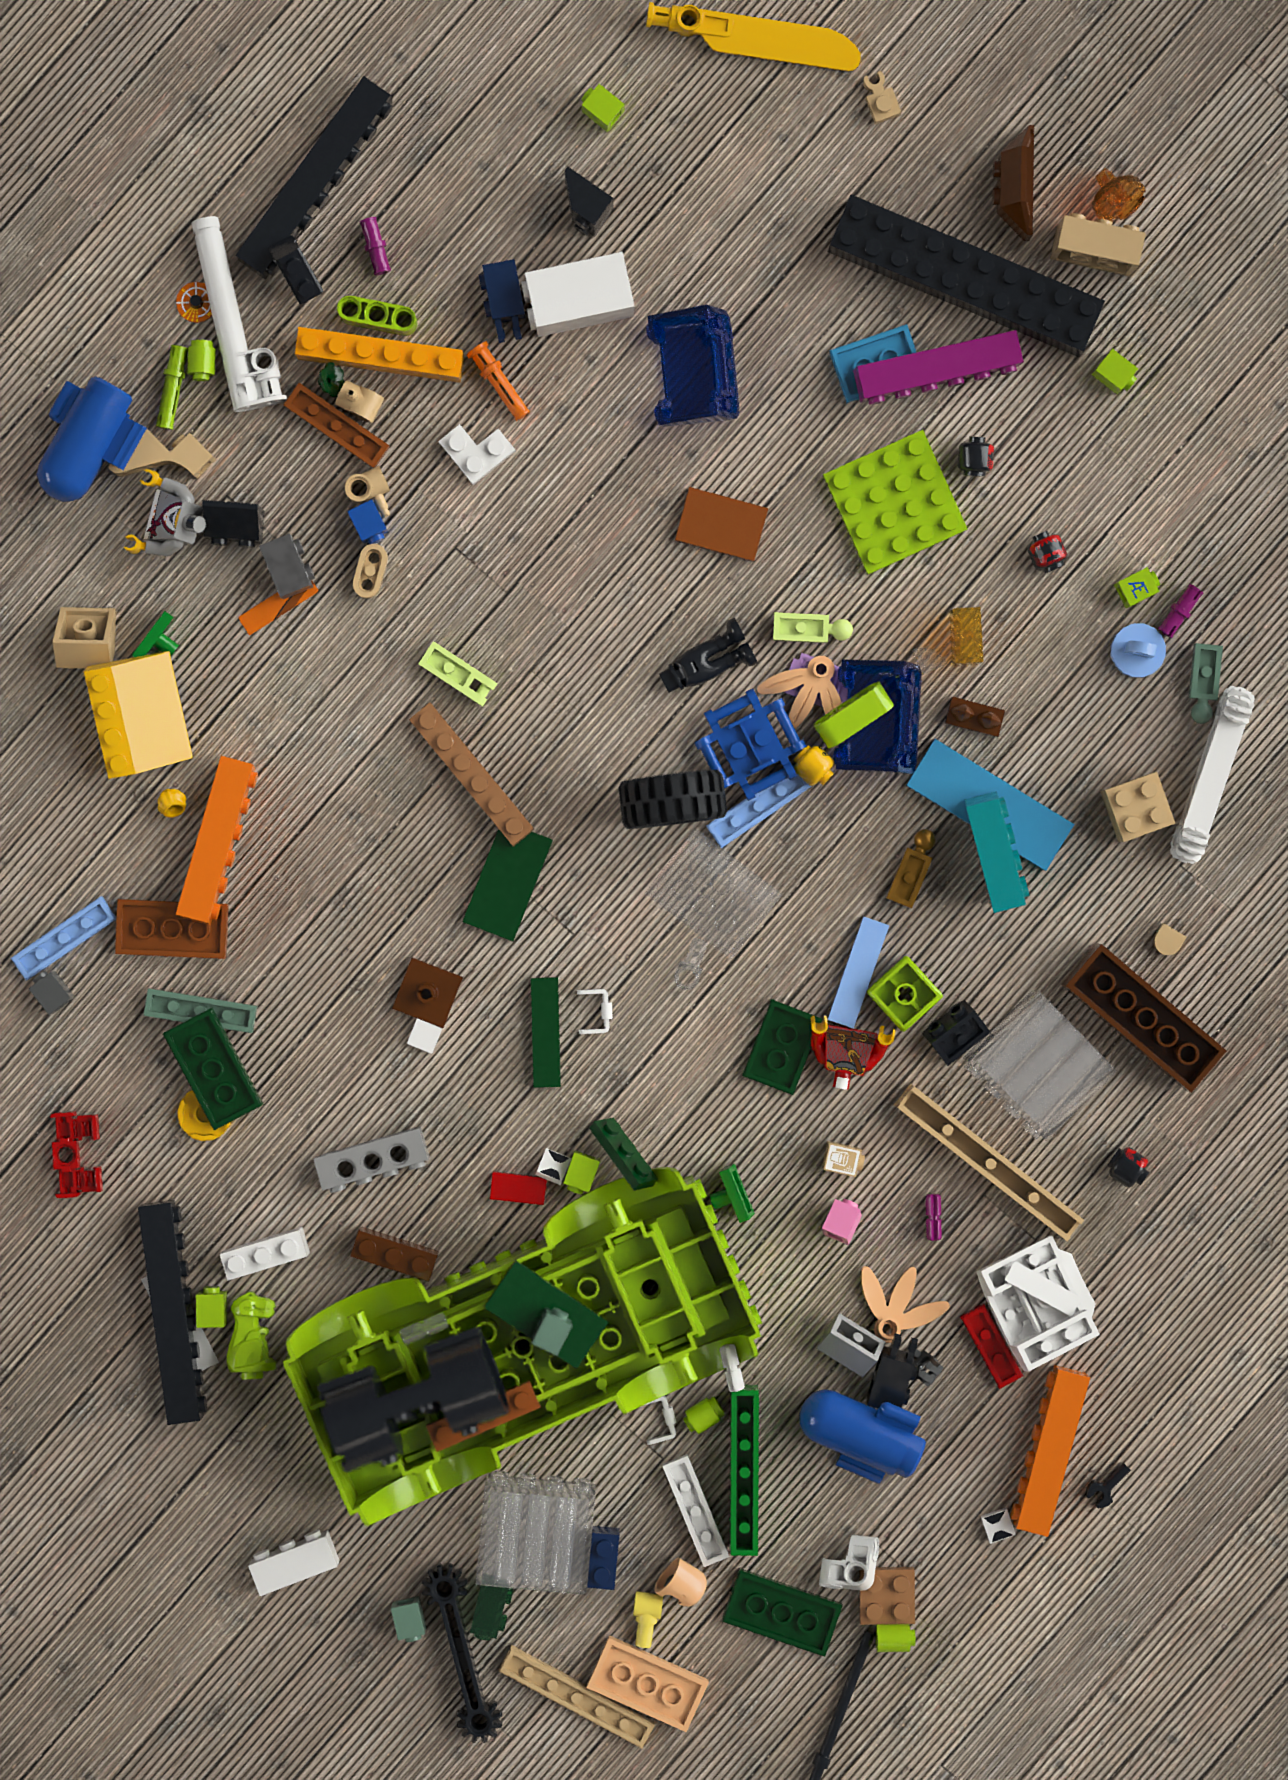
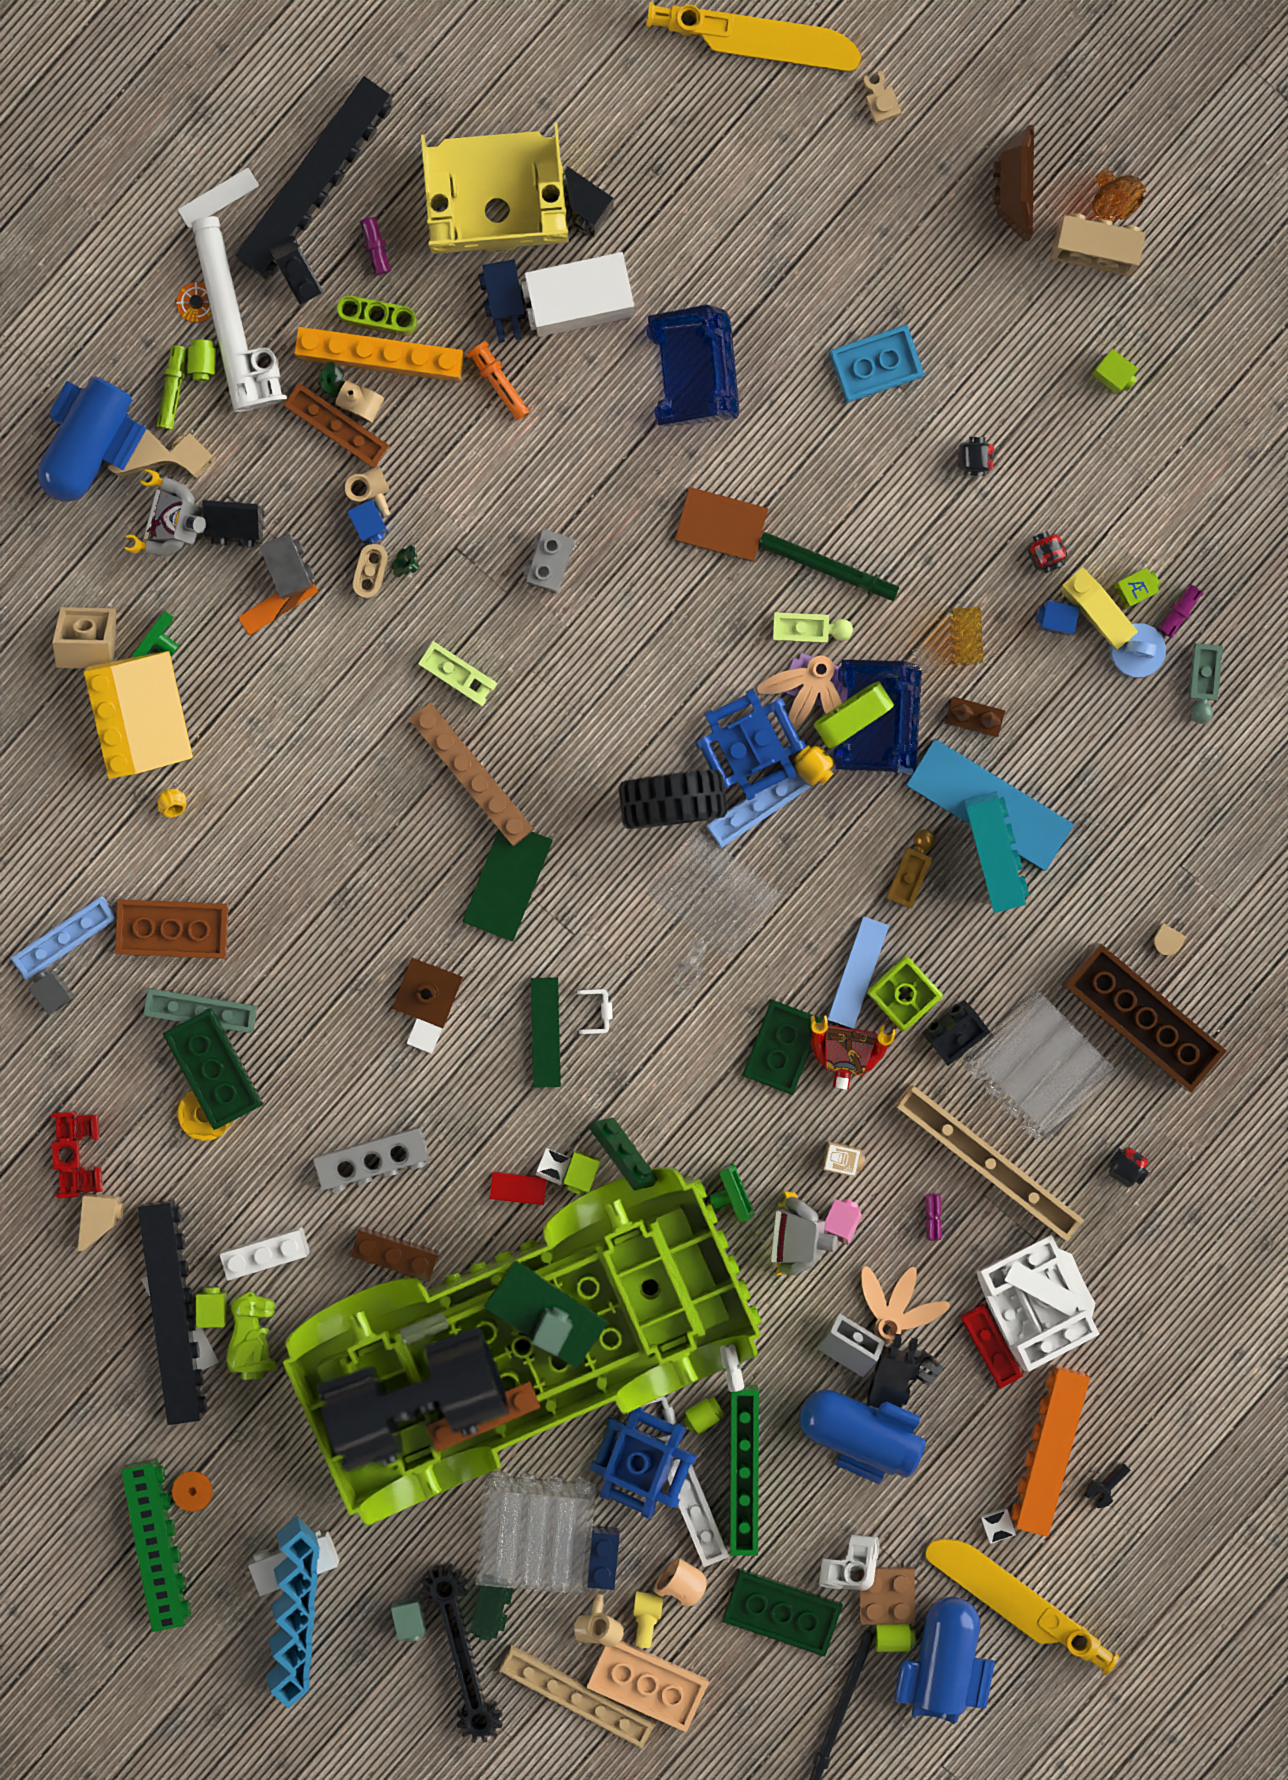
(98, 1216): none -> tan slope
(155, 1544): none -> green brick
(192, 1491): none -> orange piece
(216, 840): orange brick -> none
(219, 197): none -> white sticker
(294, 1612): none -> dark azure brick
(405, 562): none -> dark green plant
(475, 459): white plate -> none
(510, 167): none -> light yellow piece
(549, 560): none -> light grey brick
(591, 1627): none -> tan piece
(602, 107): lime brick -> none
(642, 1462): none -> blue brick
(693, 666): black piece -> none
(798, 1237): none -> light grey torso
(829, 566): none -> dark green axle
(895, 502): lime plate -> none
(938, 366): magenta brick -> none
(946, 1670): none -> blue piece
(965, 276): black brick -> none
(1015, 1600): none -> yellow piece
(1057, 618): none -> blue brick
(1098, 608): none -> light yellow slope
(1137, 807): tan brick -> none
(1212, 774): white arm -> none

